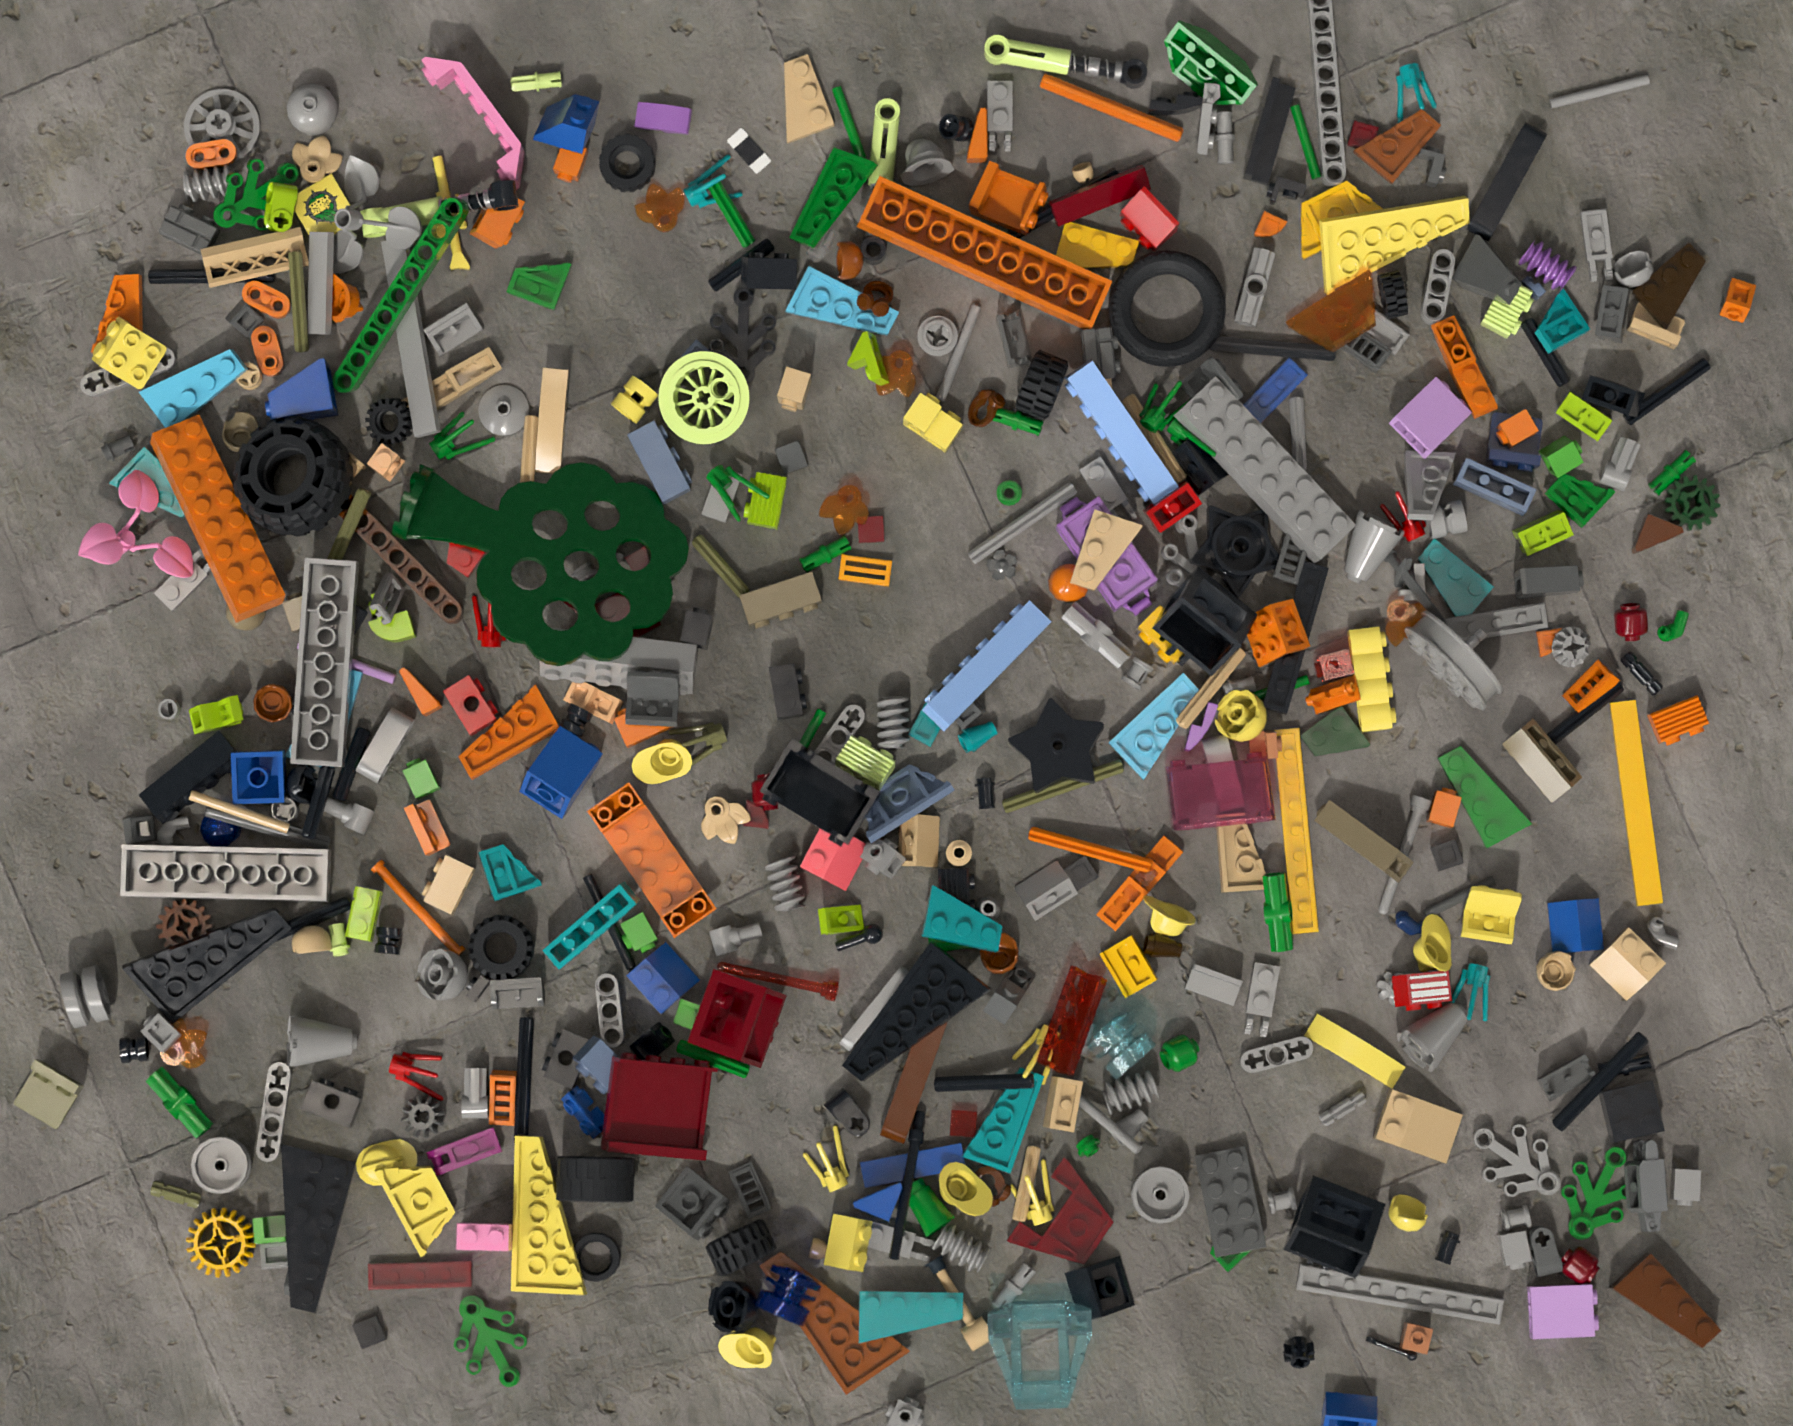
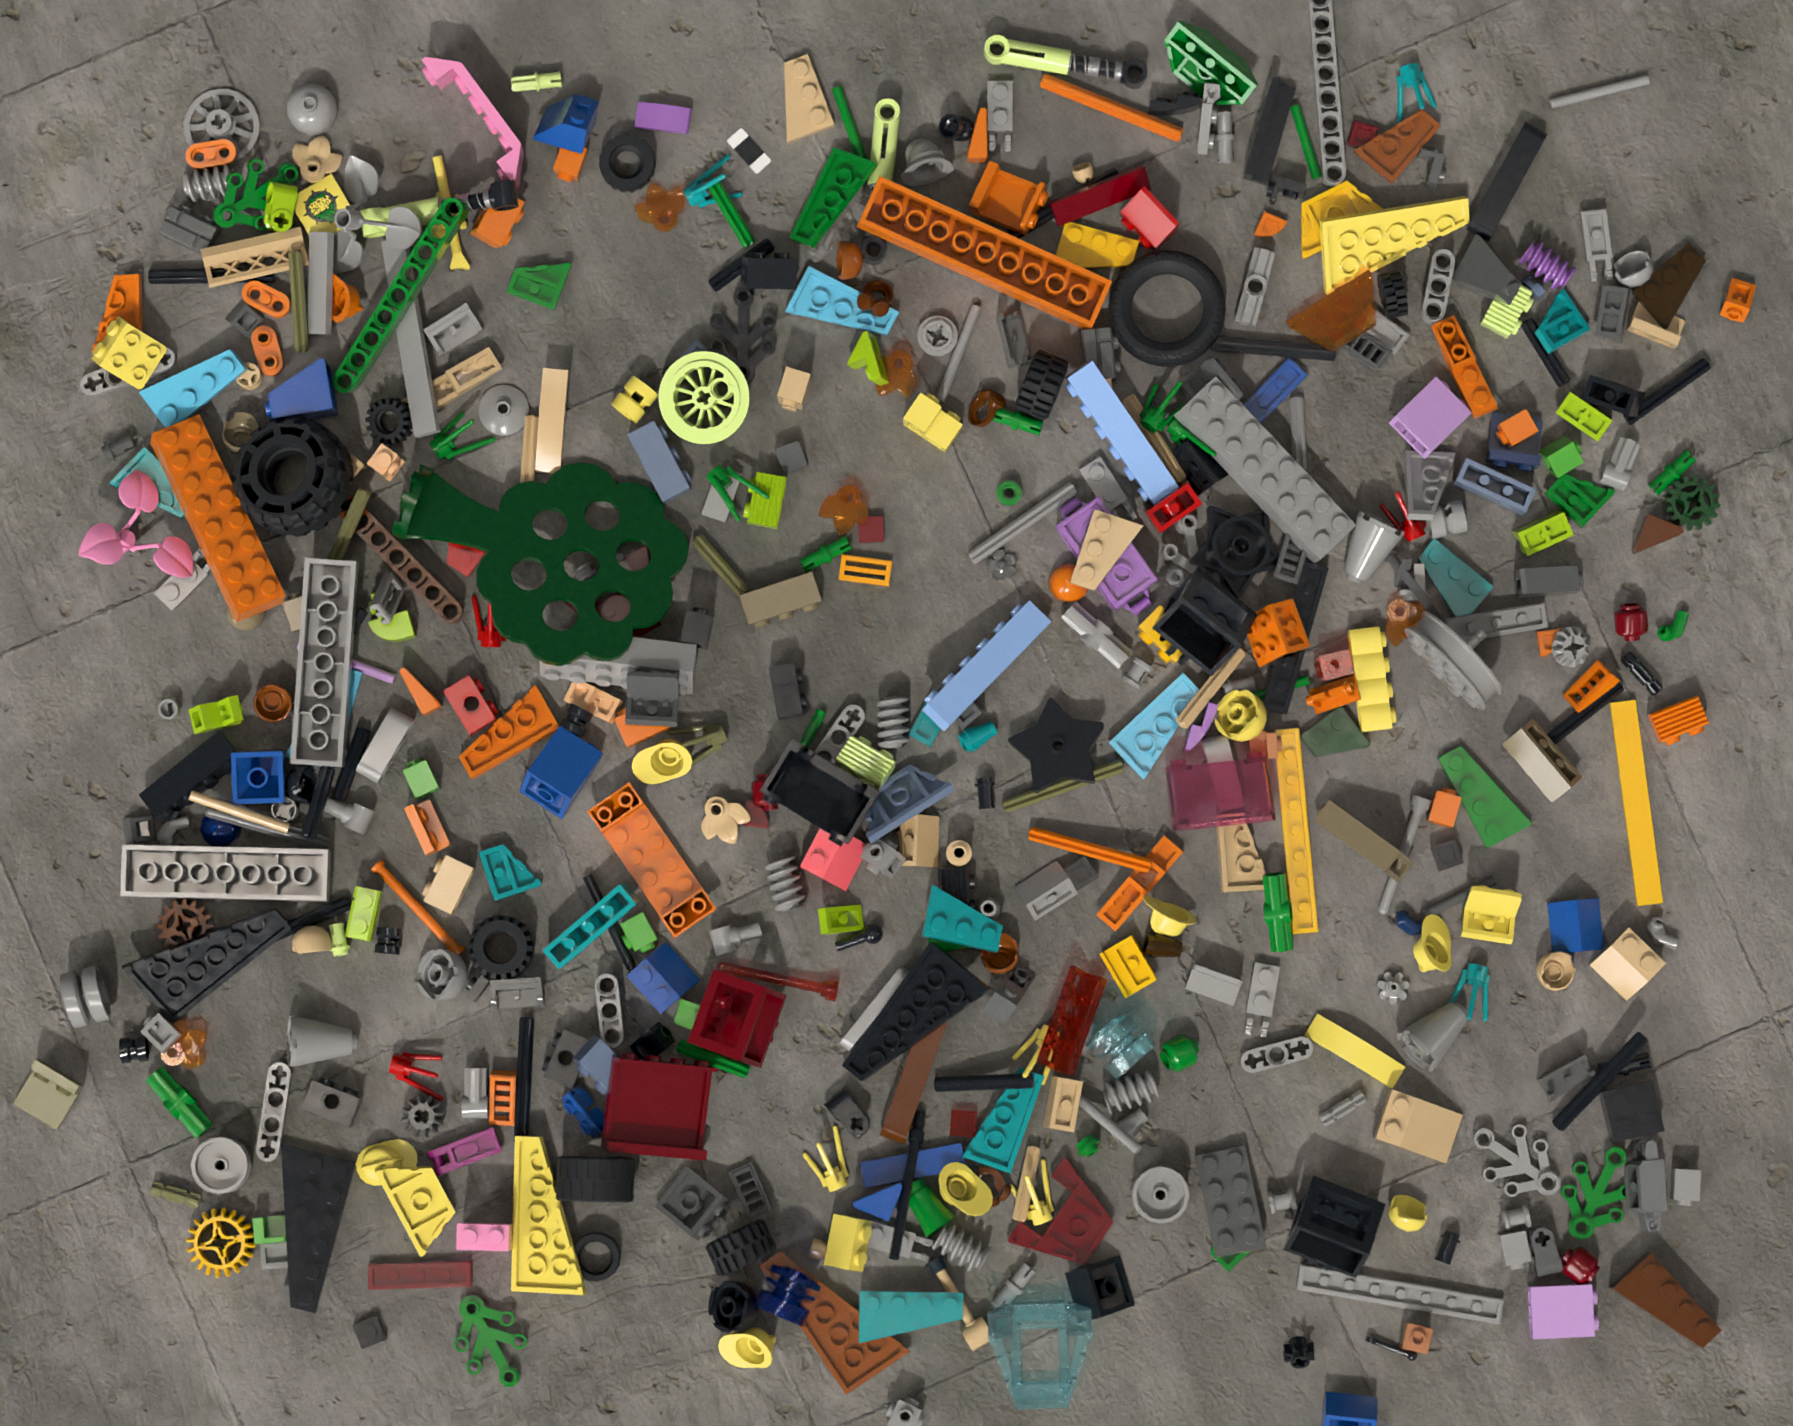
(1421, 988): brick -> none

